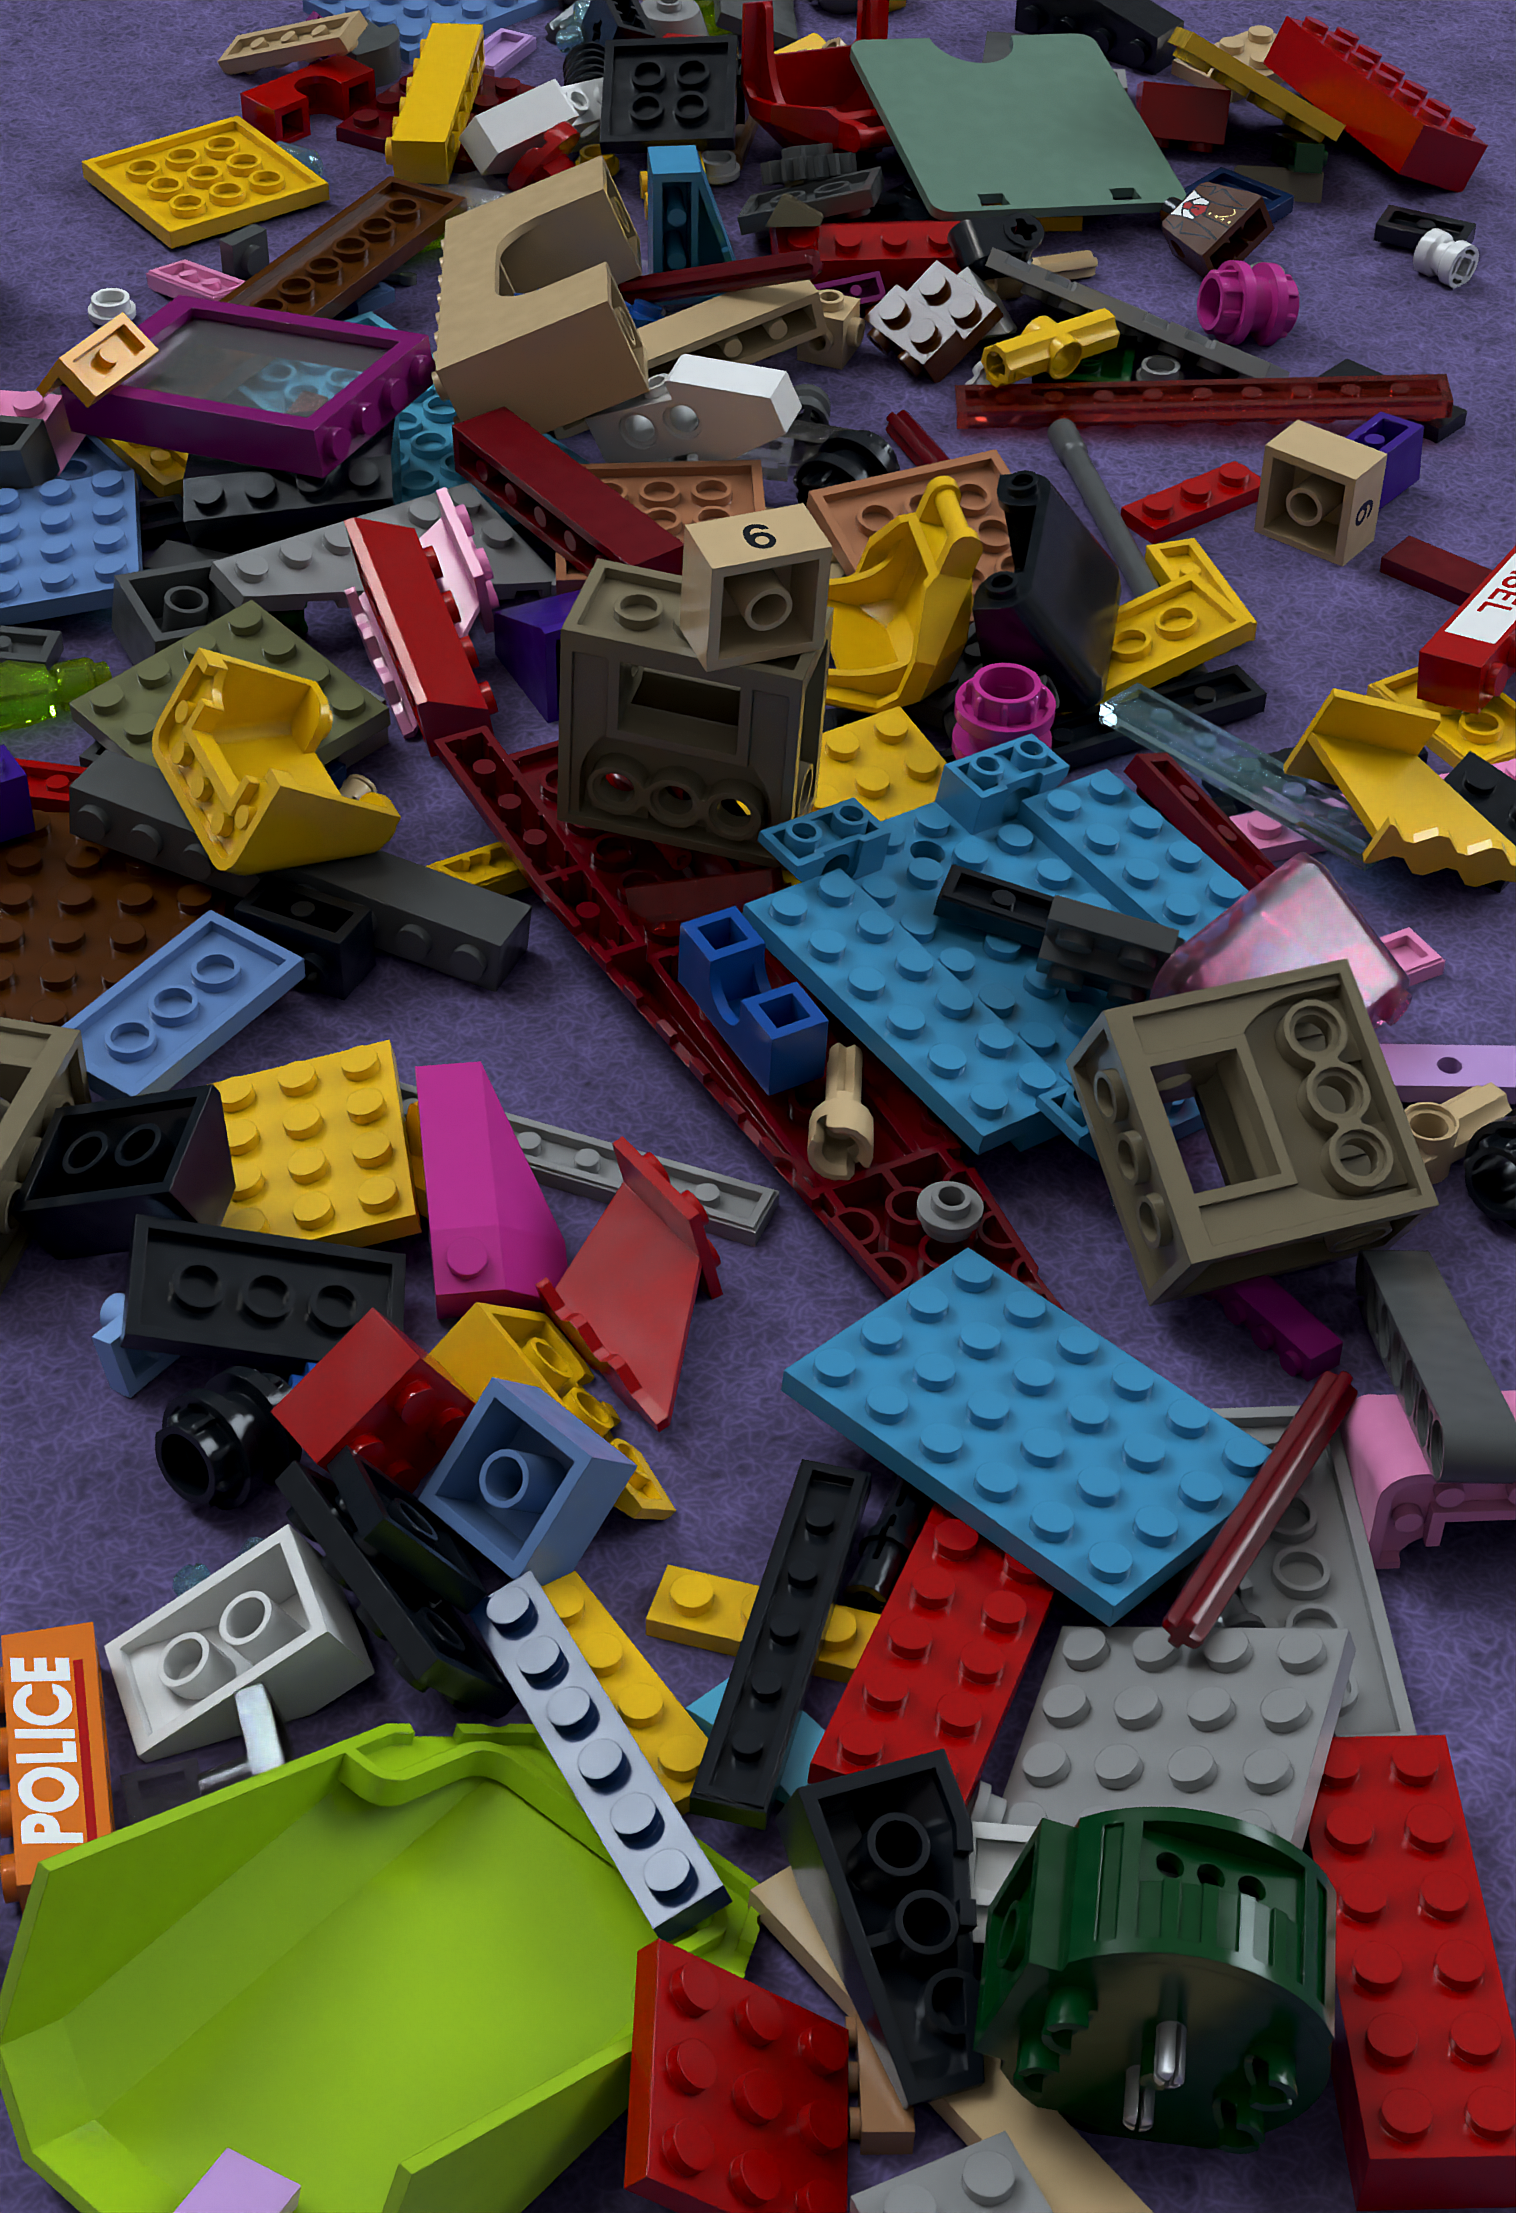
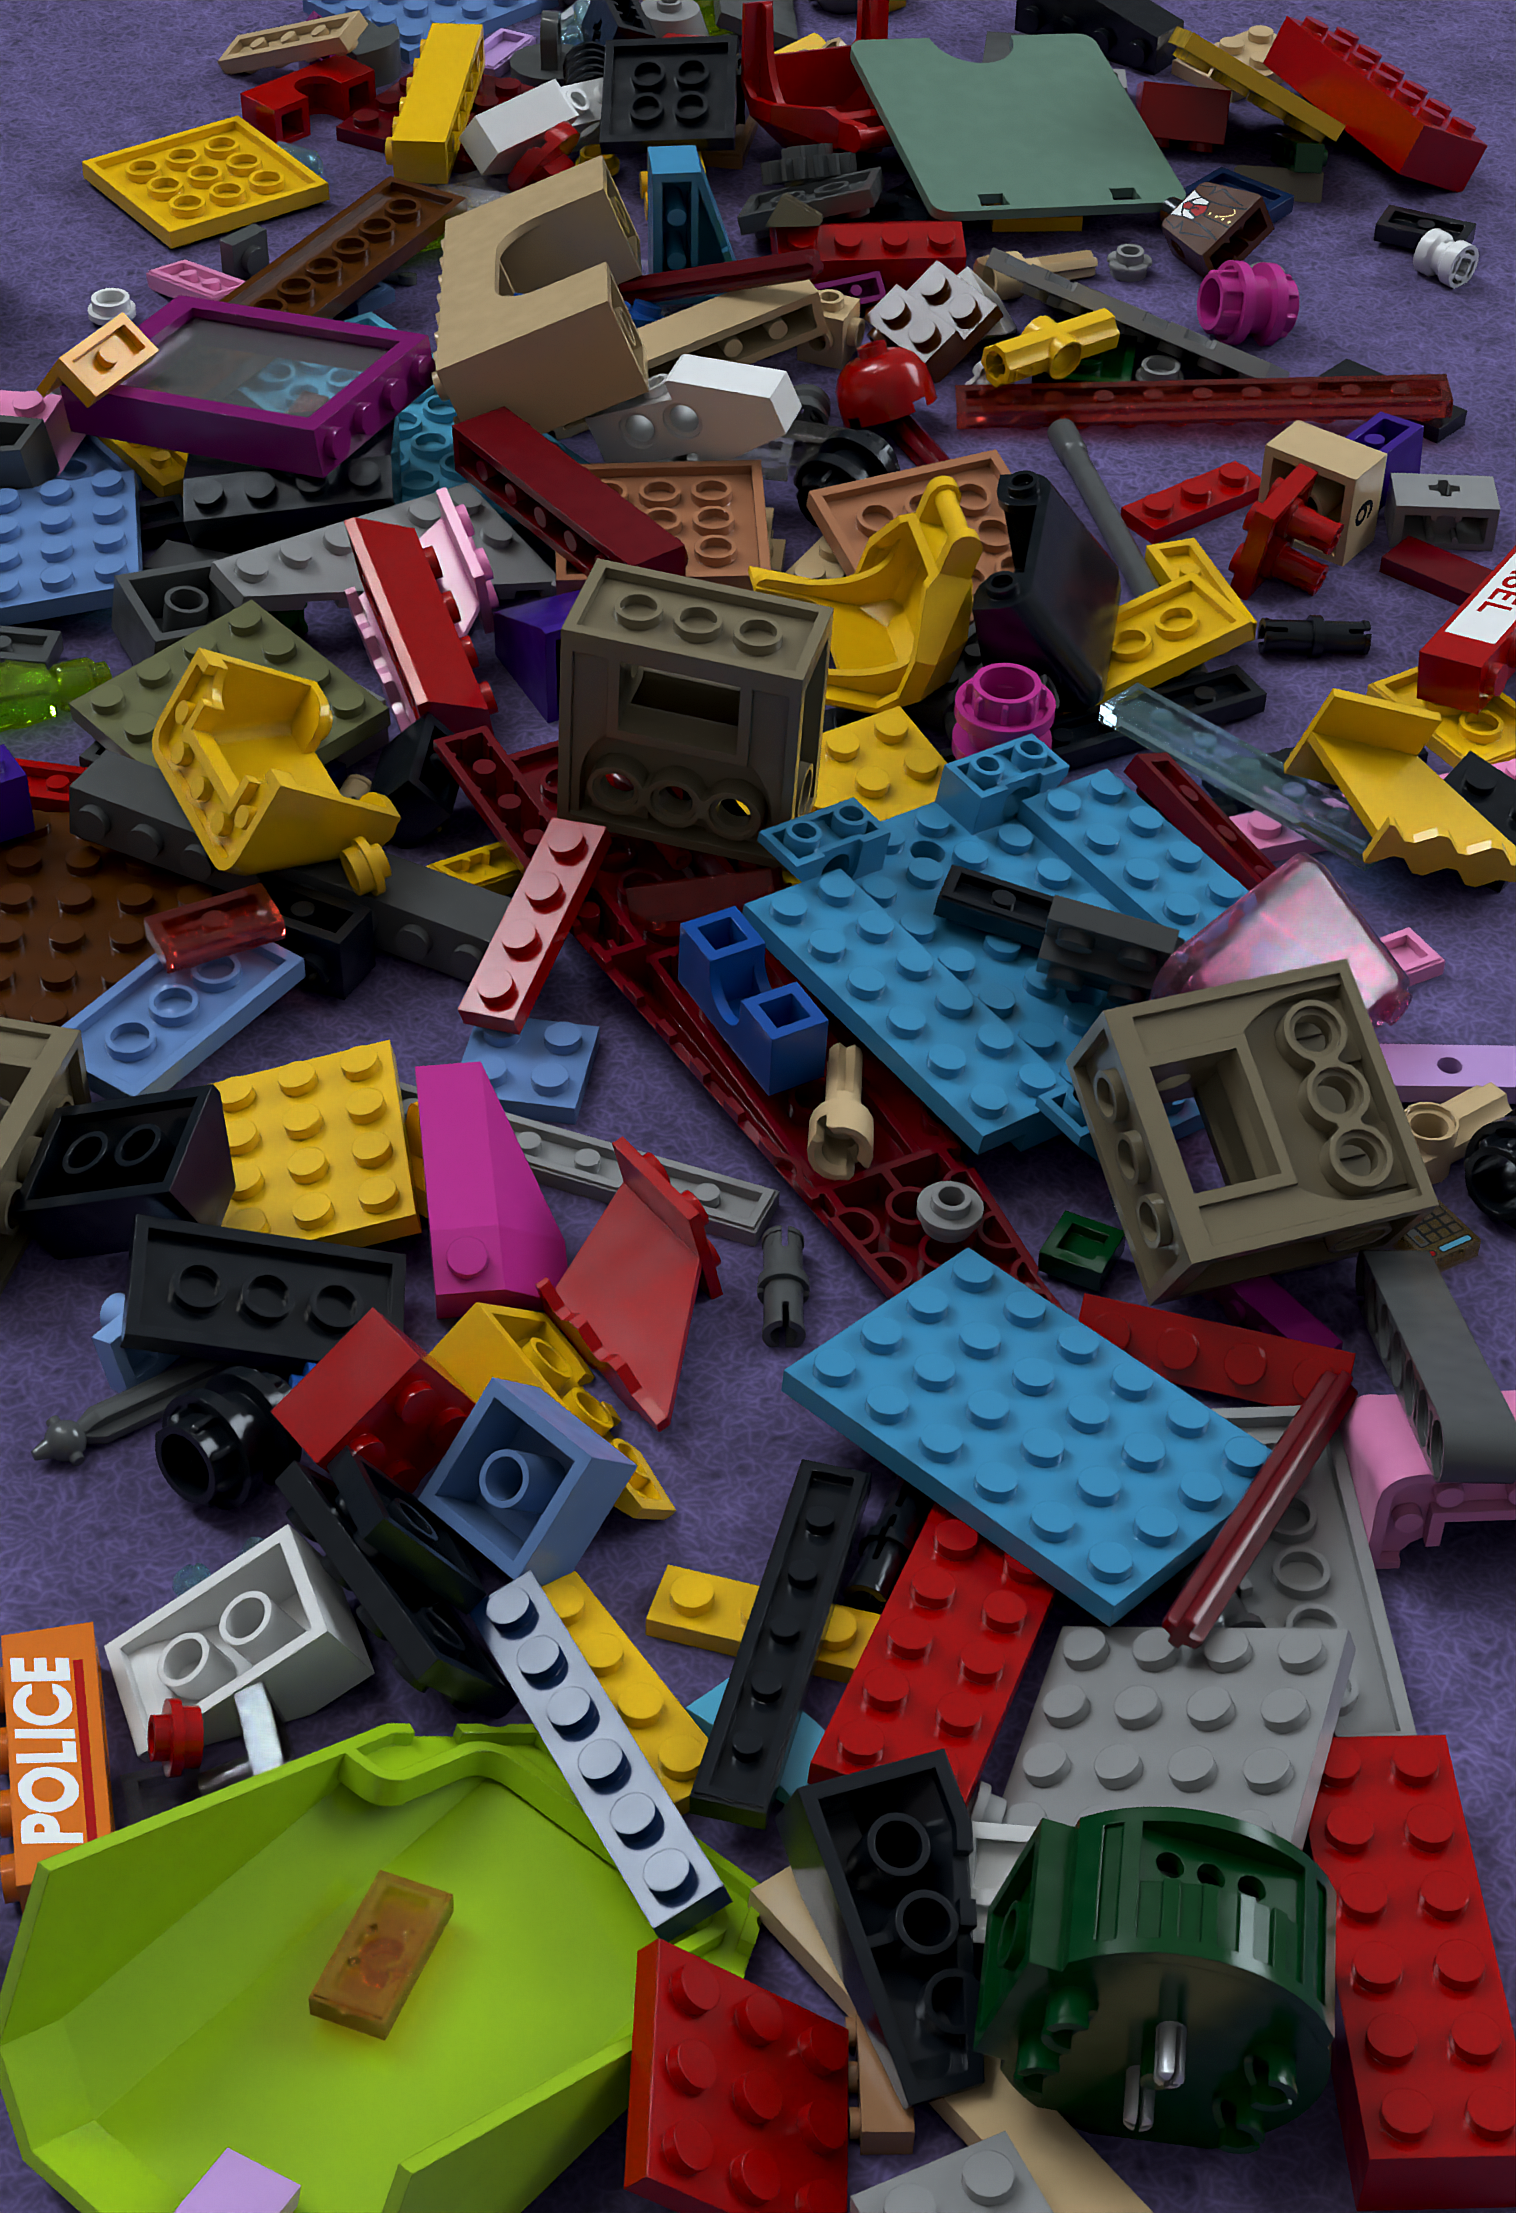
(125, 1411): none -> dark grey wheel
(176, 1737): none -> red plate
(214, 928): none -> clear red plate
(365, 867): none -> yellow plate
(381, 1955): none -> clear orange plate
(416, 781): none -> black brick
(535, 926): none -> plate
(540, 1070): none -> medium blue plate
(544, 60): none -> dark grey tile
(720, 167): white plate -> none
(754, 587): tan brick -> none
(783, 1287): none -> dark grey pin
(882, 385): none -> red cylinder
(975, 237): black piece -> none
(1081, 1251): none -> dark green plate
(1129, 263): none -> light grey plate
(1213, 1353): none -> red plate
(1271, 534): none -> red plate
(1314, 636): none -> black pin
(1442, 510): none -> light grey brick
(1443, 1237): none -> clear yellow tile

